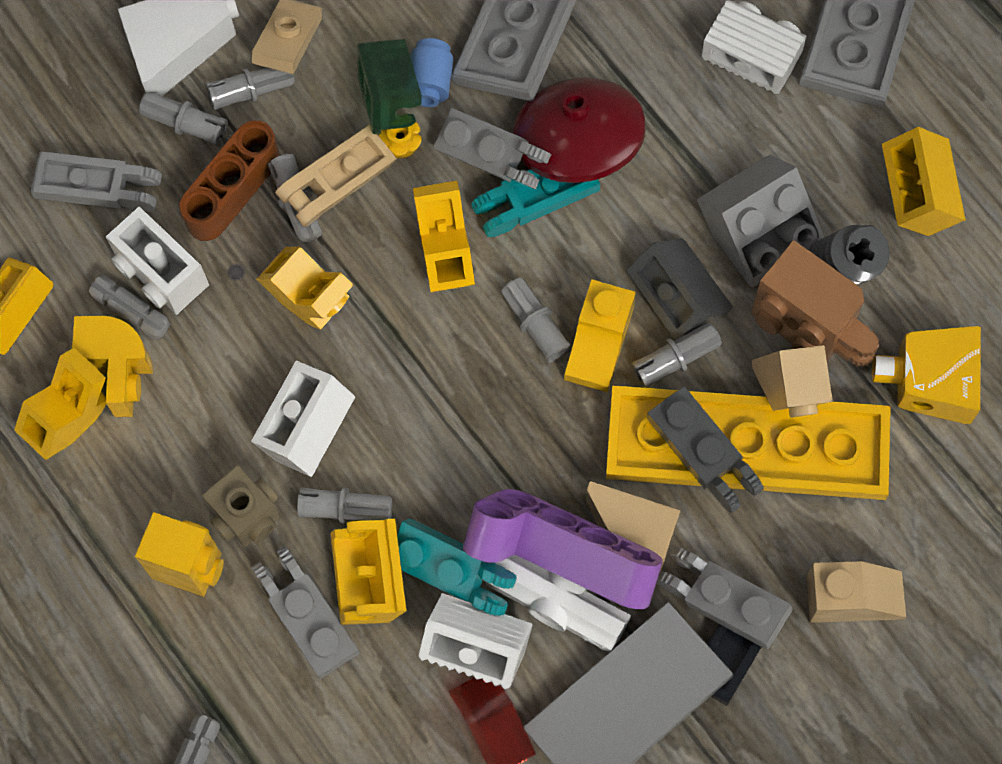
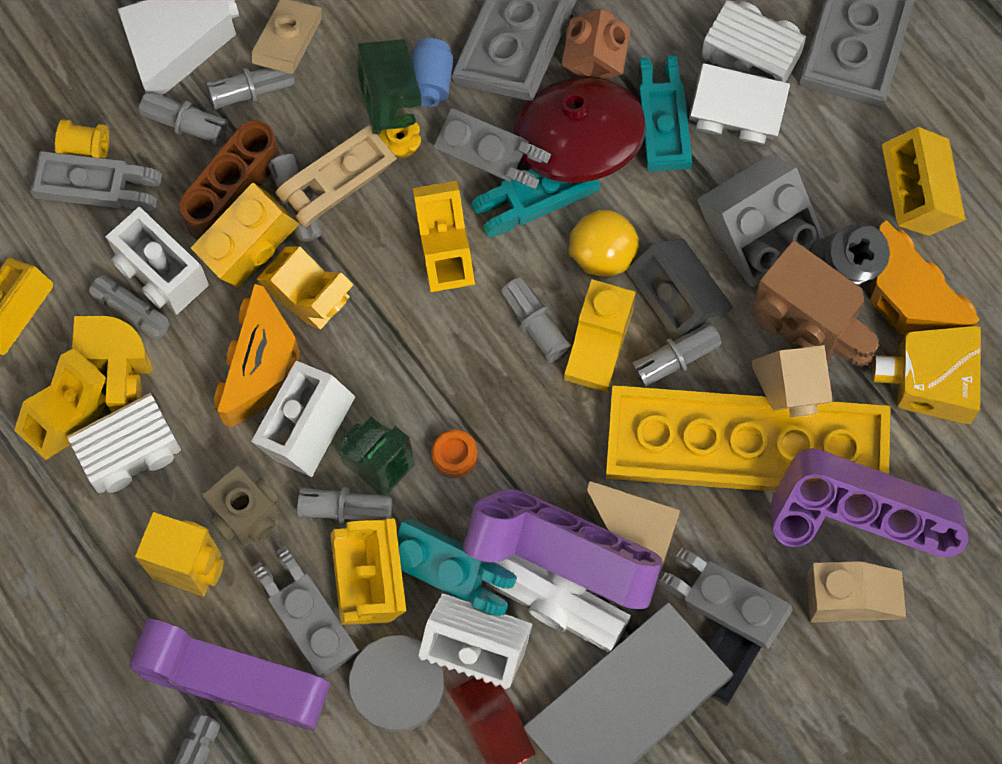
(82, 140): none -> yellow bush
(124, 445): none -> white brick
(227, 677): none -> medium lavender beam
(245, 235): none -> yellow brick
(256, 360): none -> light orange slope
(377, 454): none -> clear green arch
(394, 685): none -> light grey tile
(454, 453): none -> orange tile
(596, 45): none -> nougat brick
(604, 243): none -> yellow hair
(665, 118): none -> teal hinge
(702, 447): dark grey hinge -> none
(738, 104): none -> white brick
(915, 292): none -> light orange slope
(929, 523): none -> medium lavender beam

